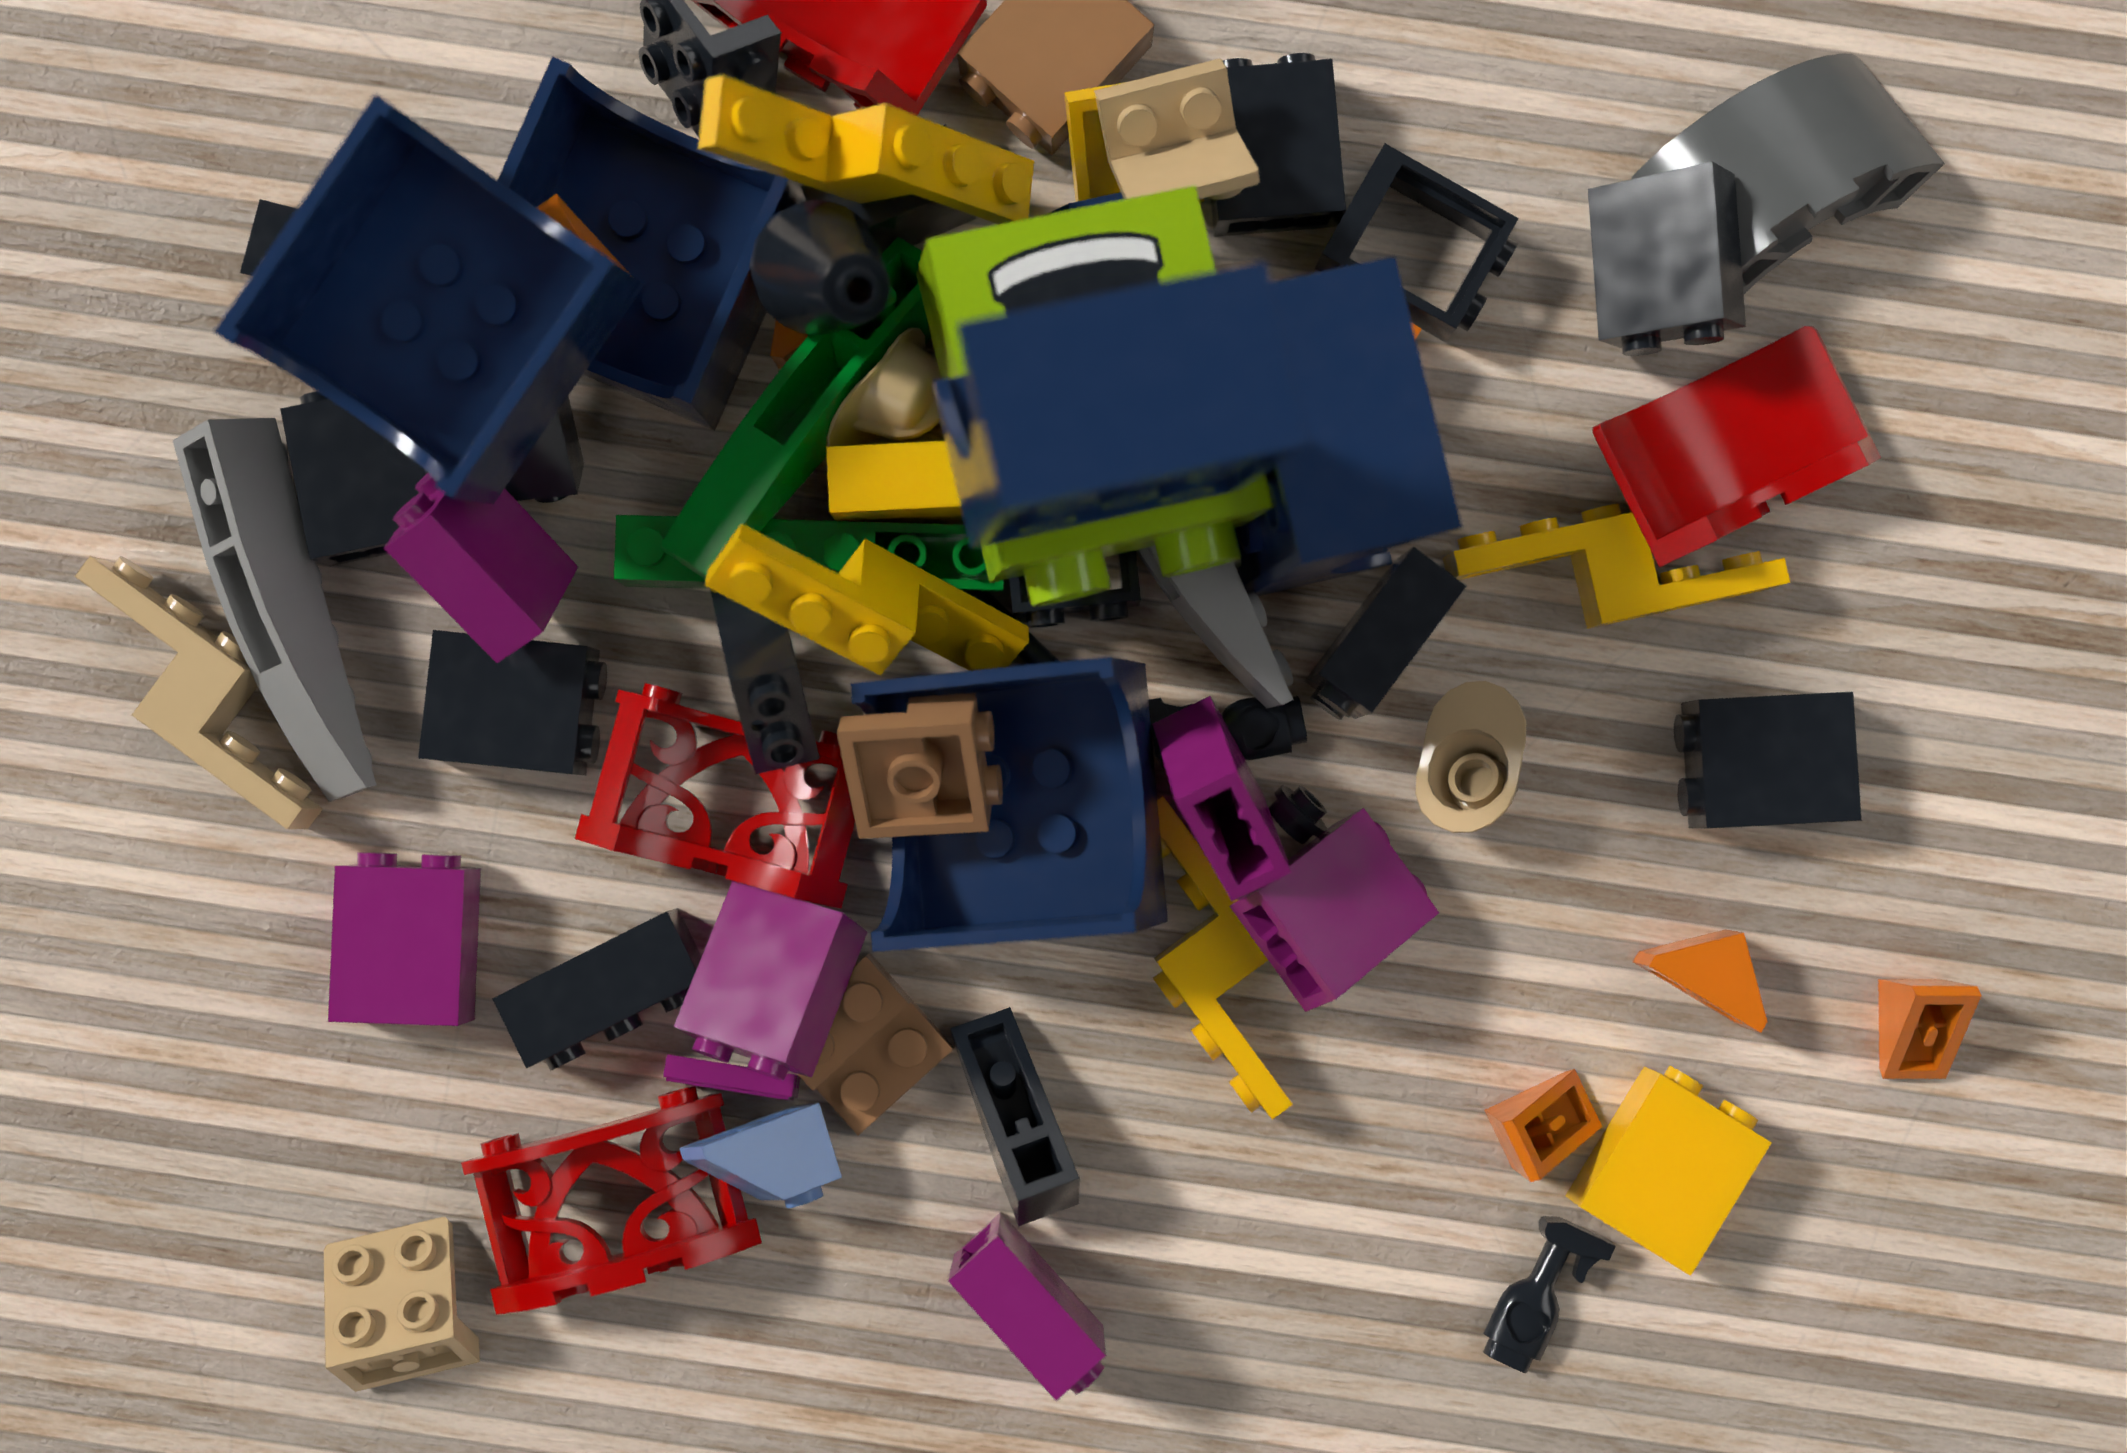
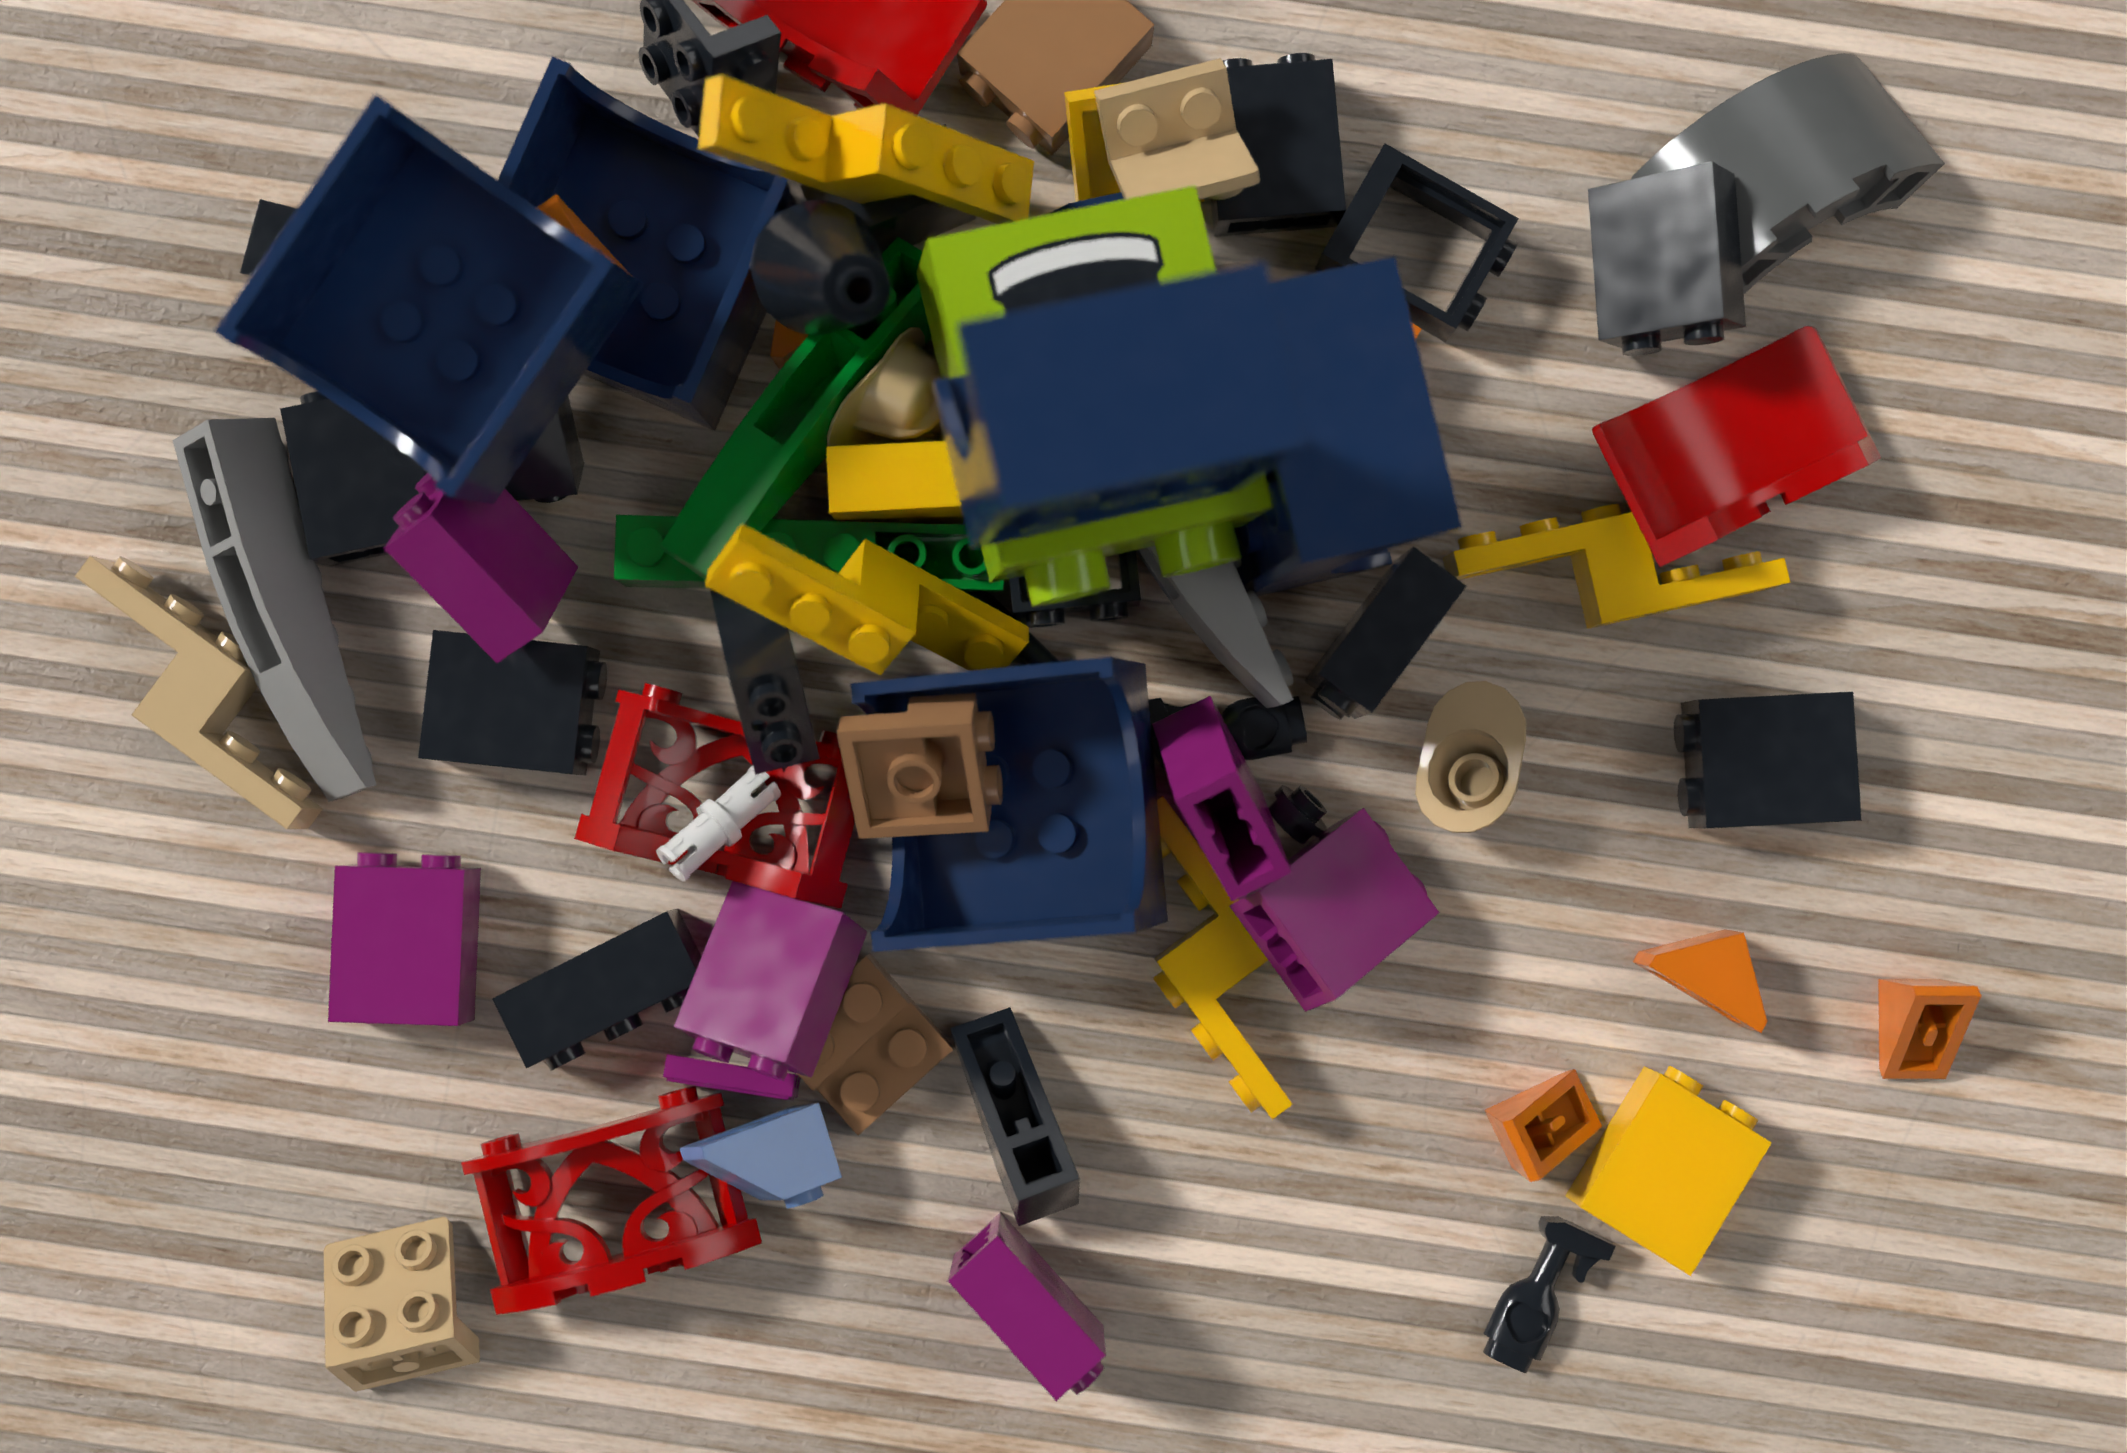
(718, 823): none -> white pin

